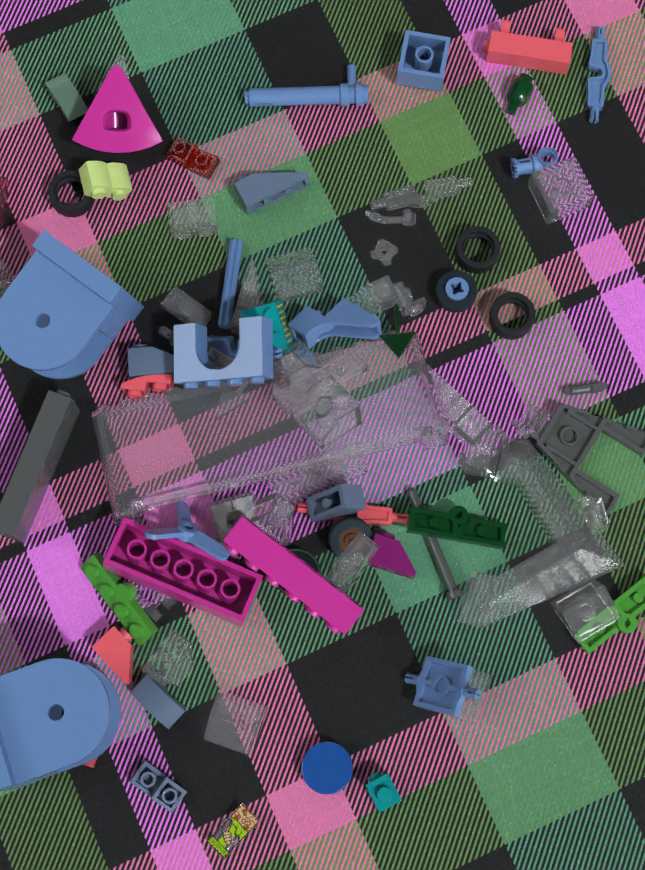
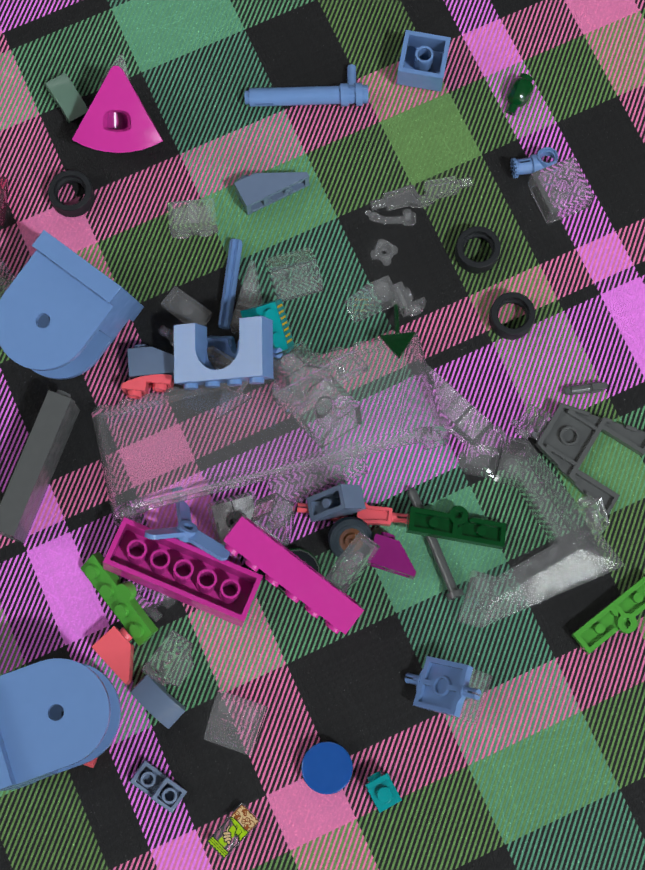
(105, 180): yellowish green brick -> none
(192, 158): clear red slope -> none
(344, 320): medium blue arch -> none
(454, 300): black wheel -> none
(528, 51): coral brick -> none
(586, 609): clear slope -> none
(596, 85): medium blue piece -> none

